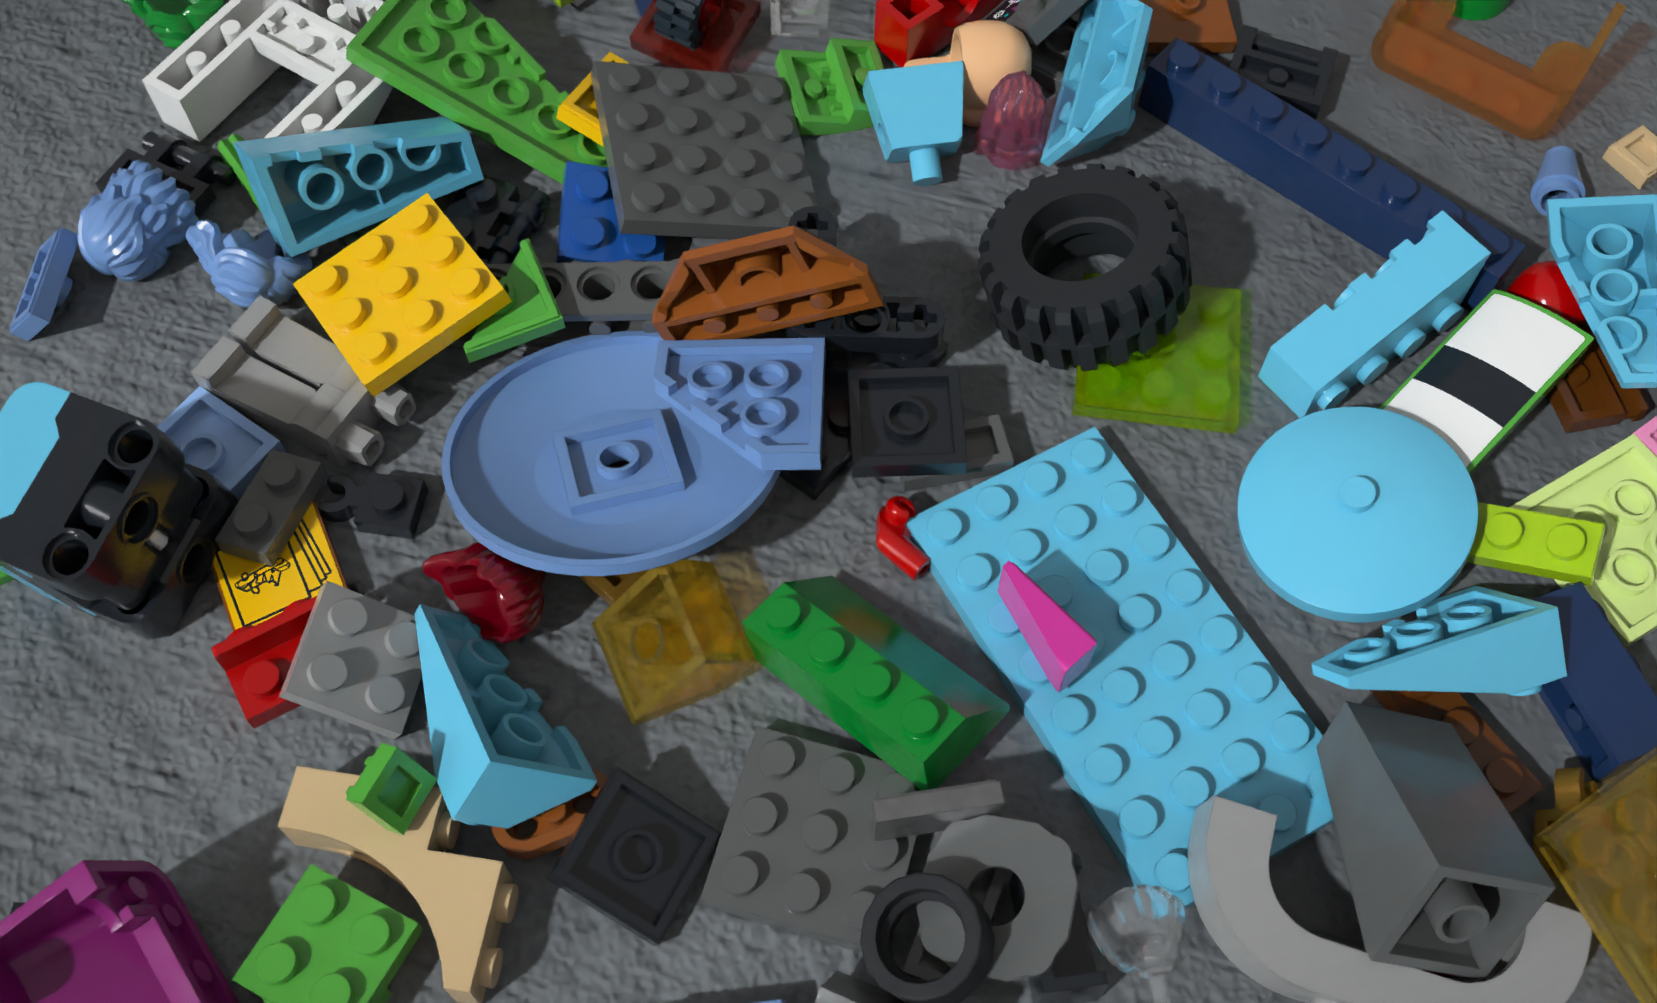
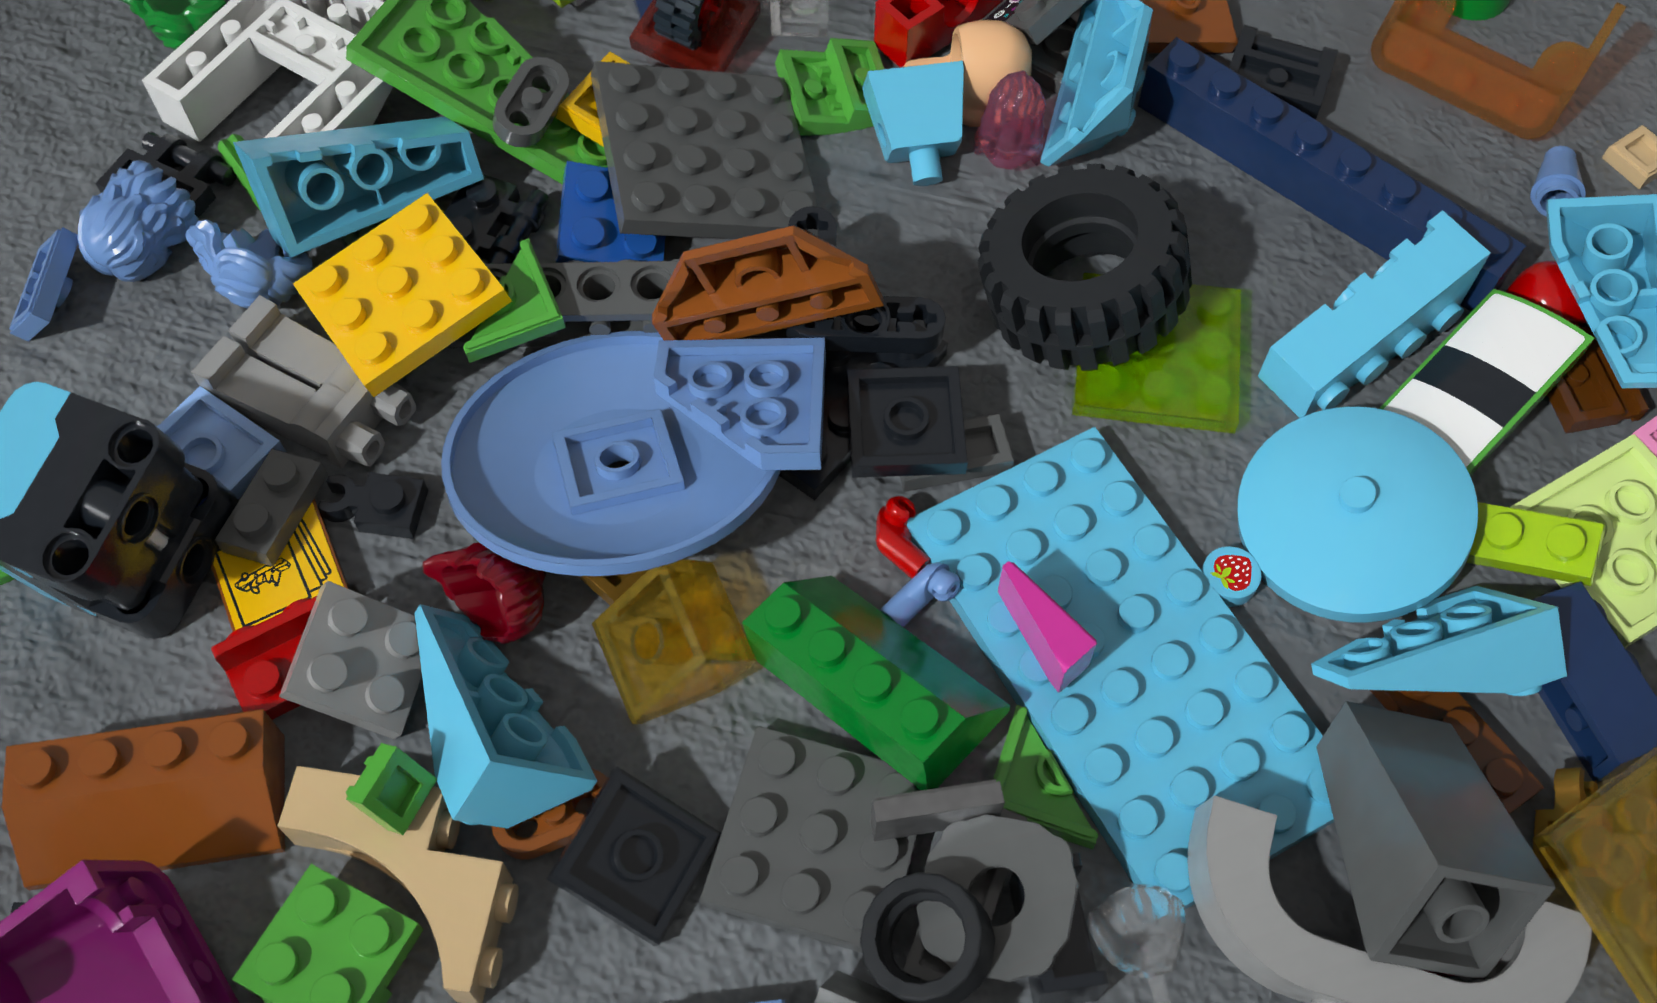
(147, 794): none -> dark orange slope
(528, 105): none -> dark grey plate
(931, 582): none -> medium blue arm
(1036, 785): none -> bright green tile
(1232, 574): none -> tile

